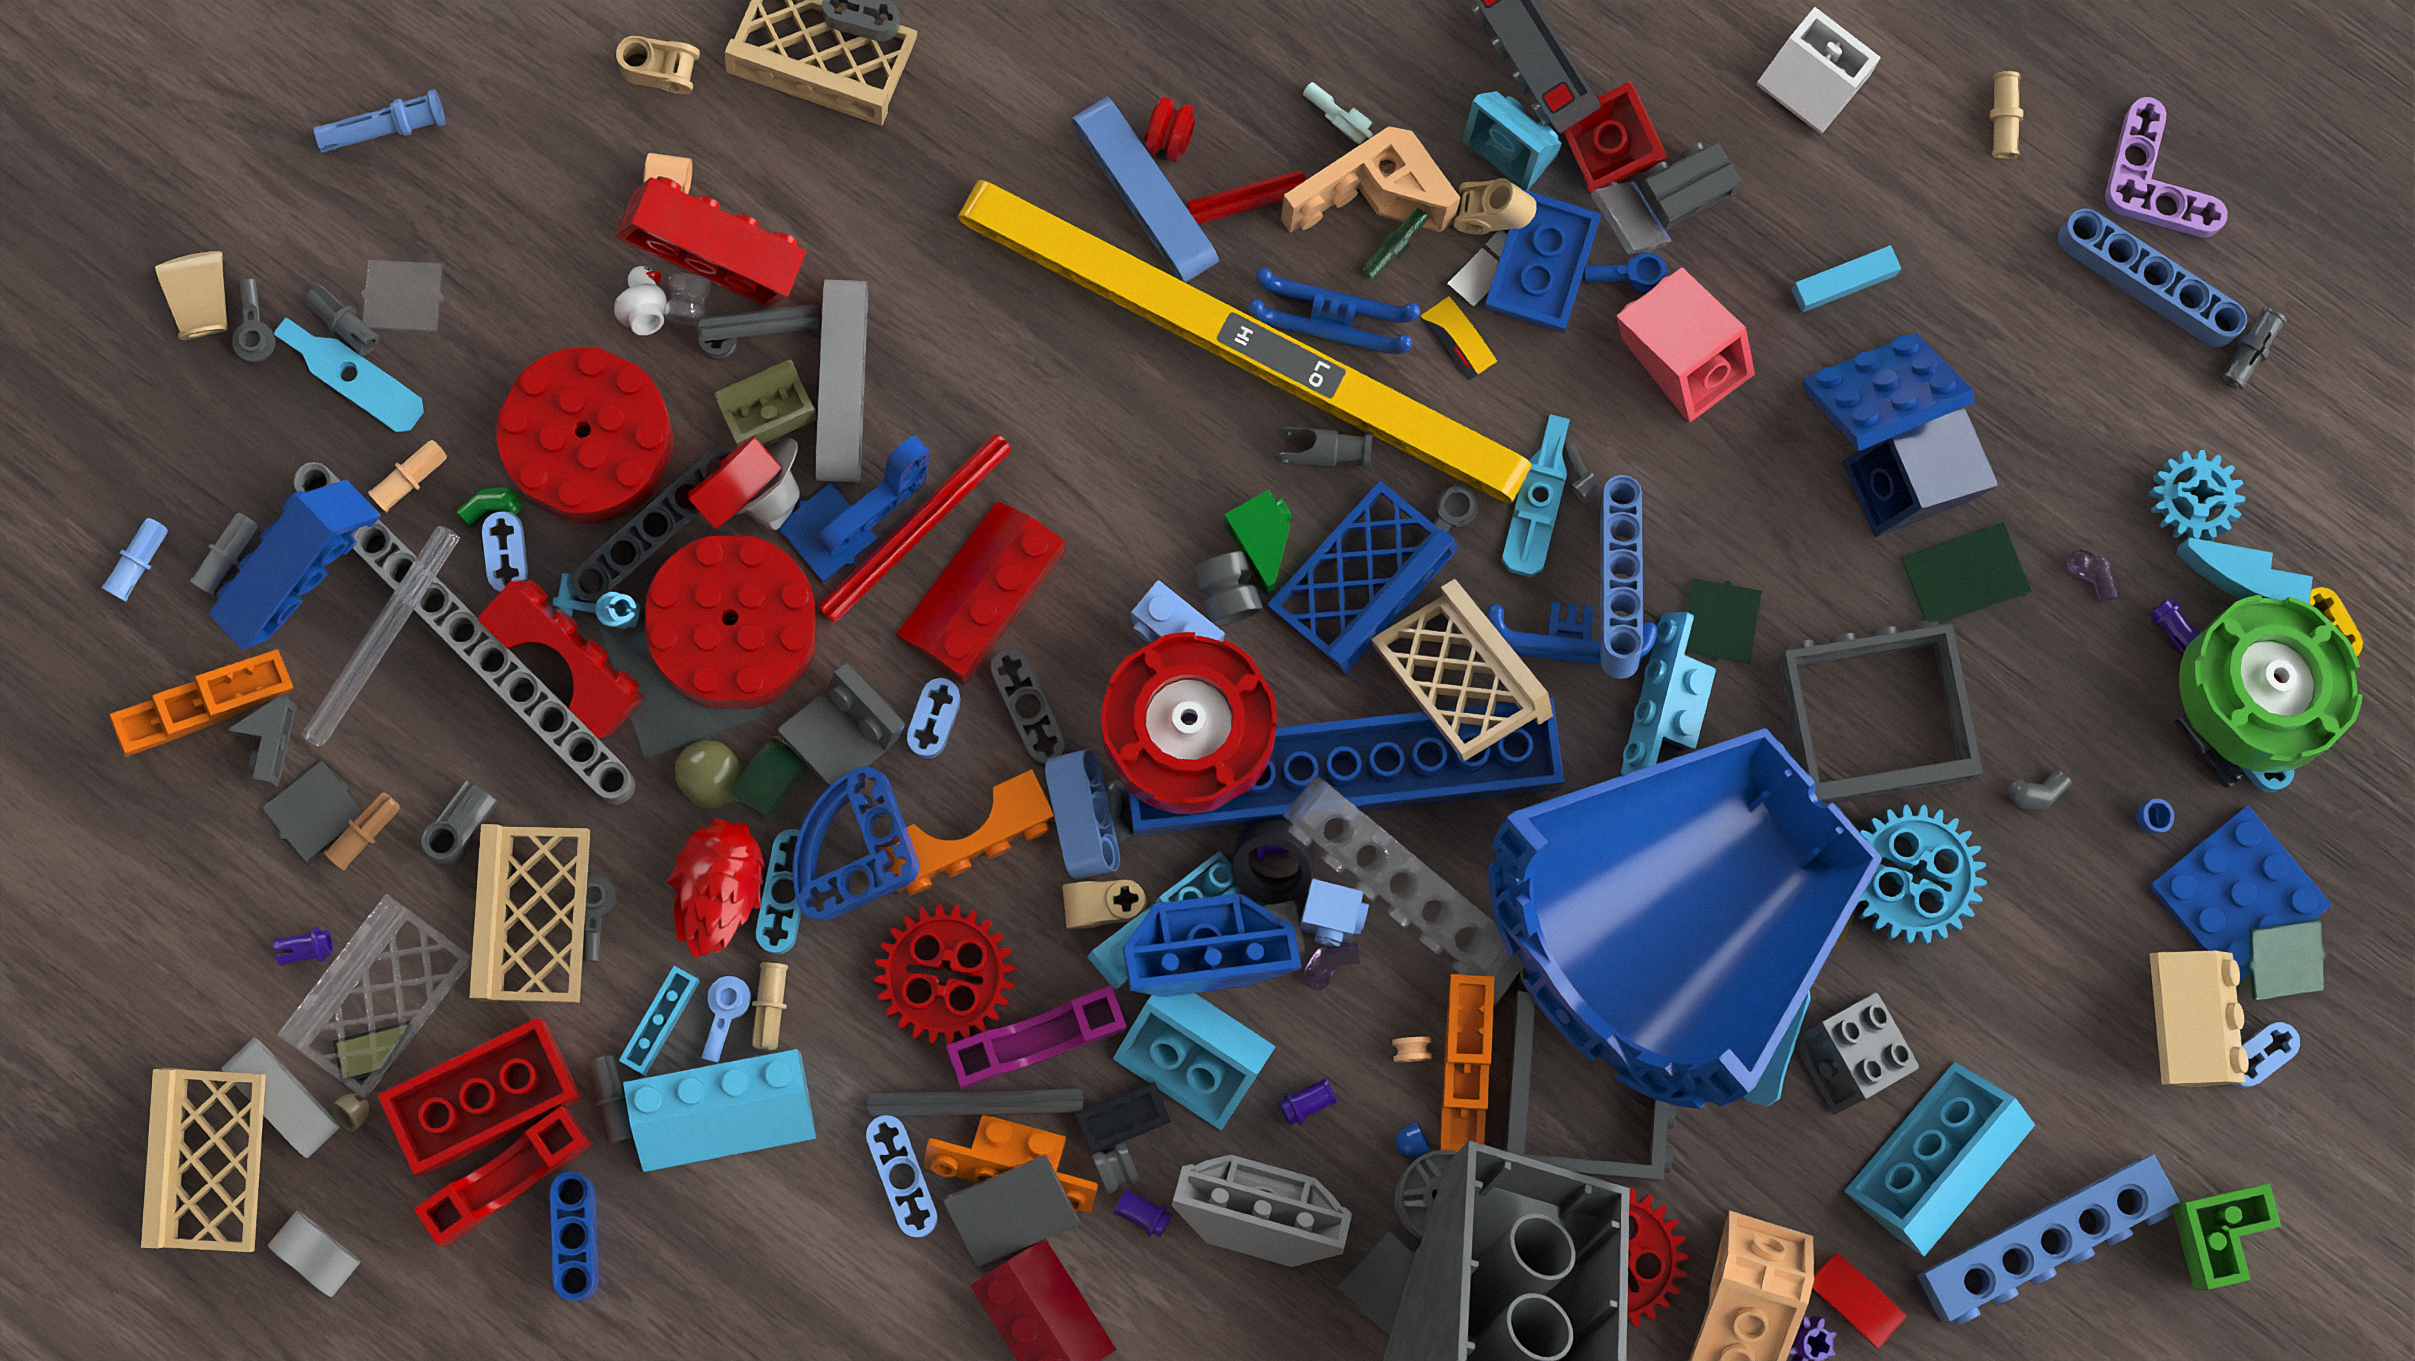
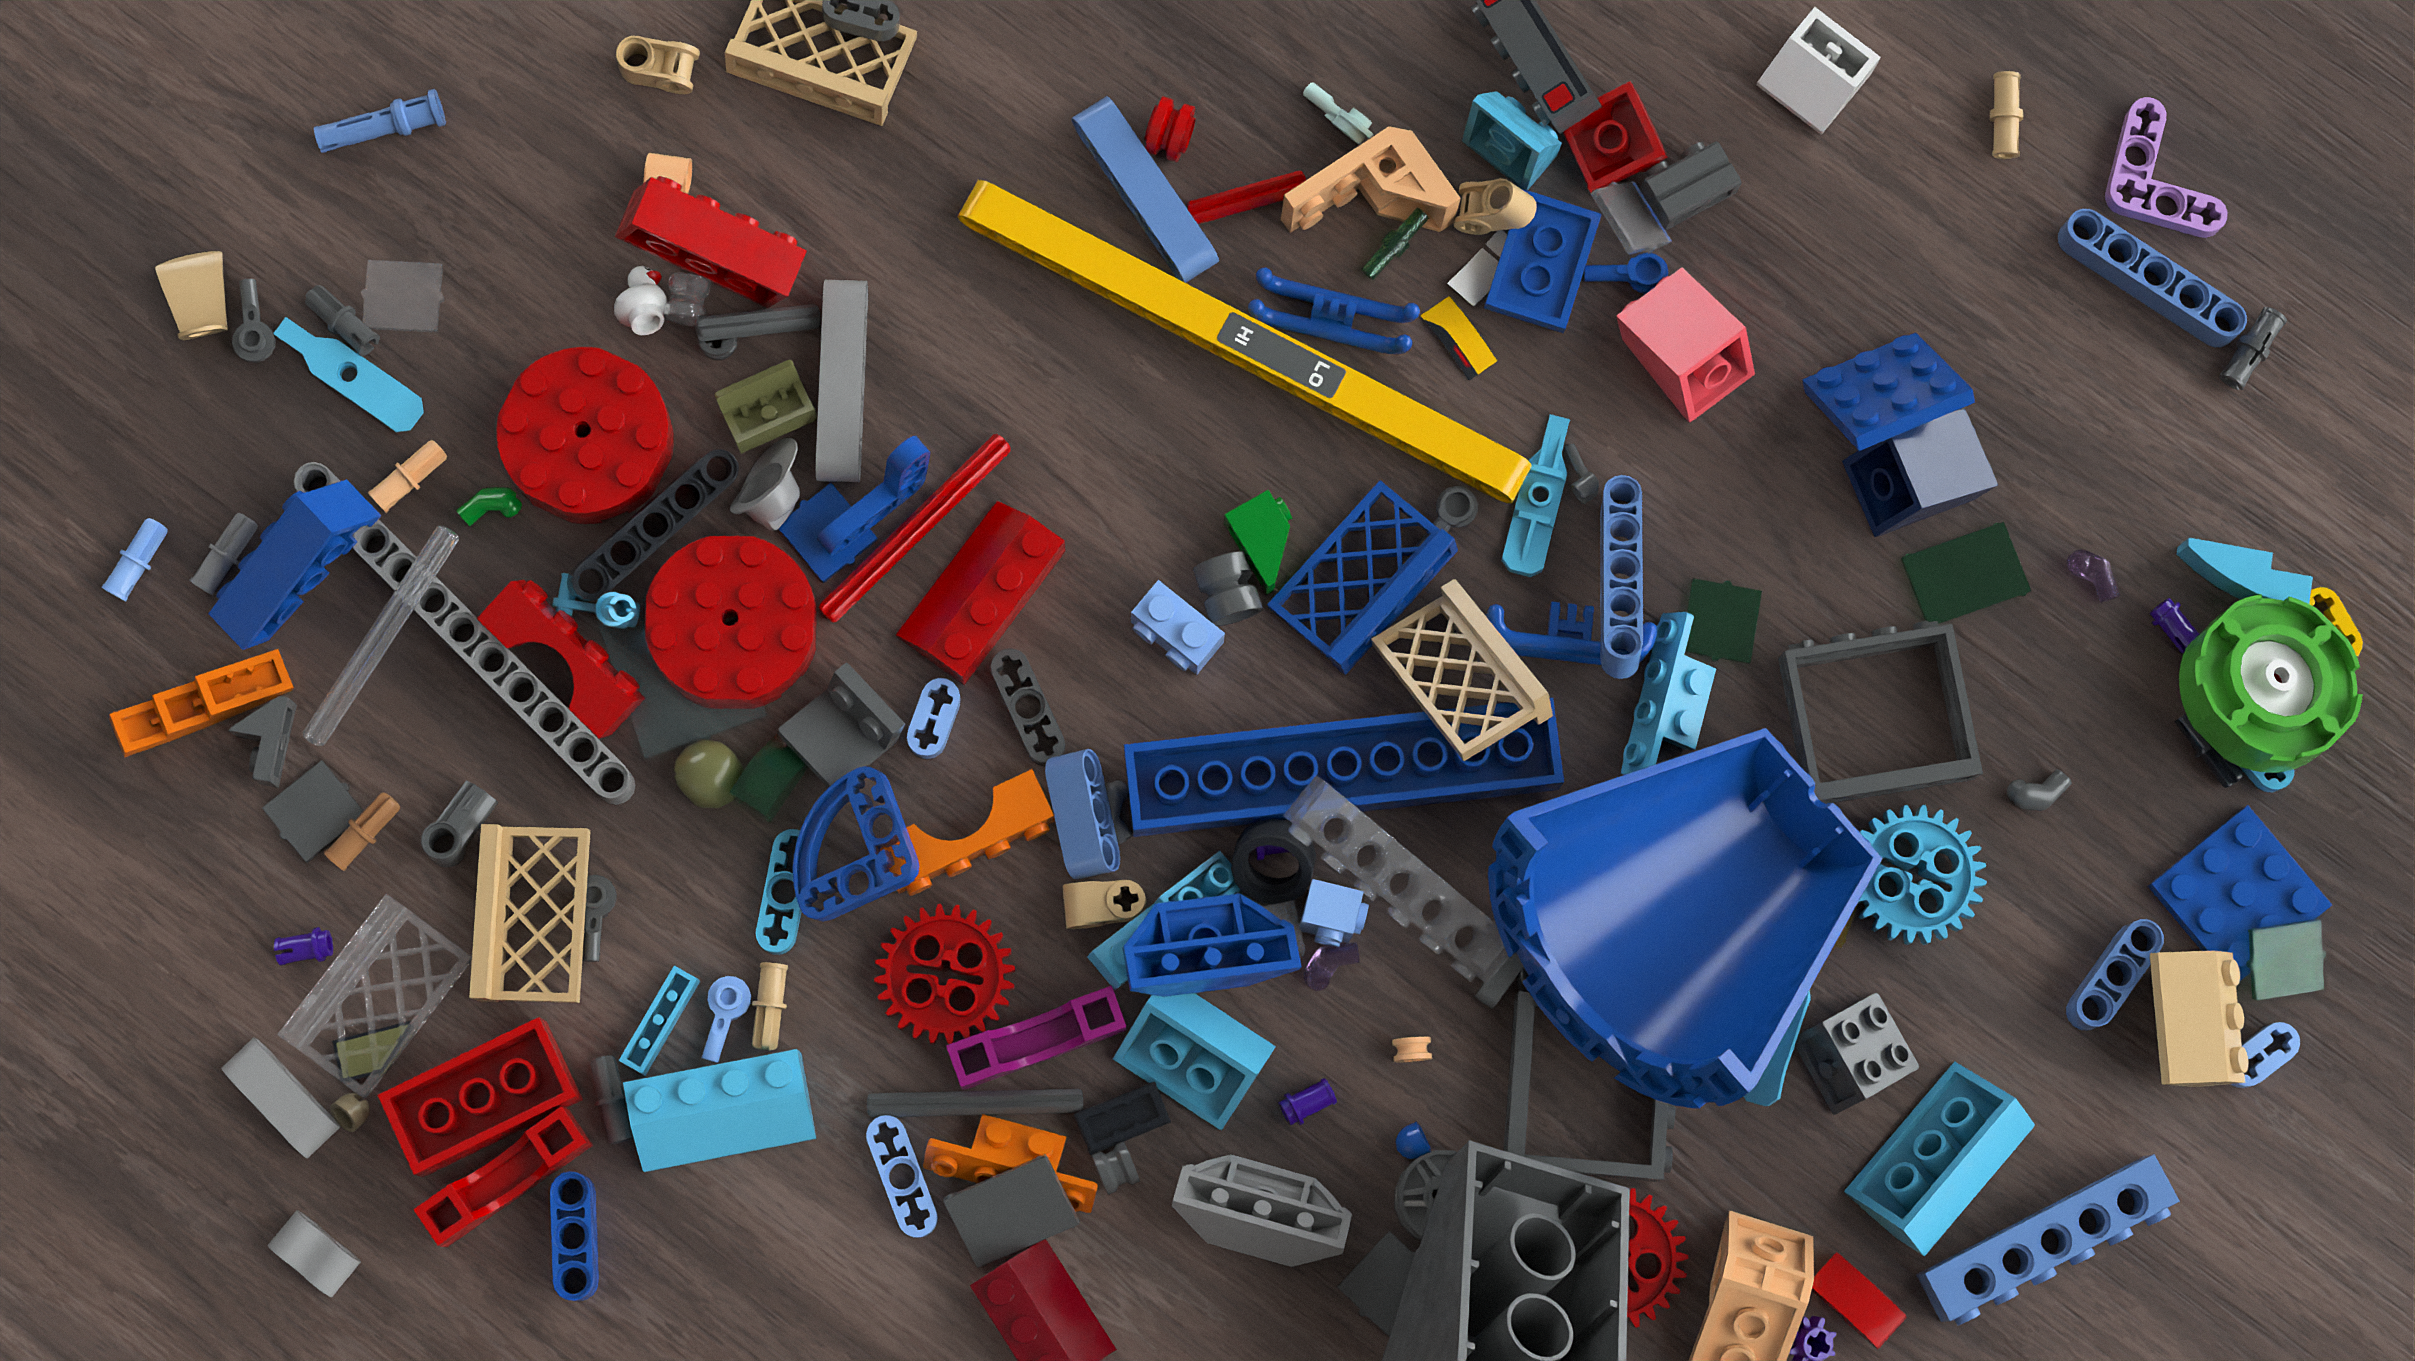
(166, 1163): tan fence -> none
(493, 549): light blue beam -> none
(715, 885): red head -> none
(735, 482): red slope -> none
(1143, 1213): dark purple pin -> none
(1182, 764): red piece -> none
(1328, 448): dark grey piece -> none
(1466, 1060): orange slope -> none
(1846, 279): medium azure piece -> none
(2131, 963): none -> medium blue beam
(2160, 816): blue hinge -> none
(2202, 479): medium azure gear -> none
(2212, 1229): bright green brick -> none

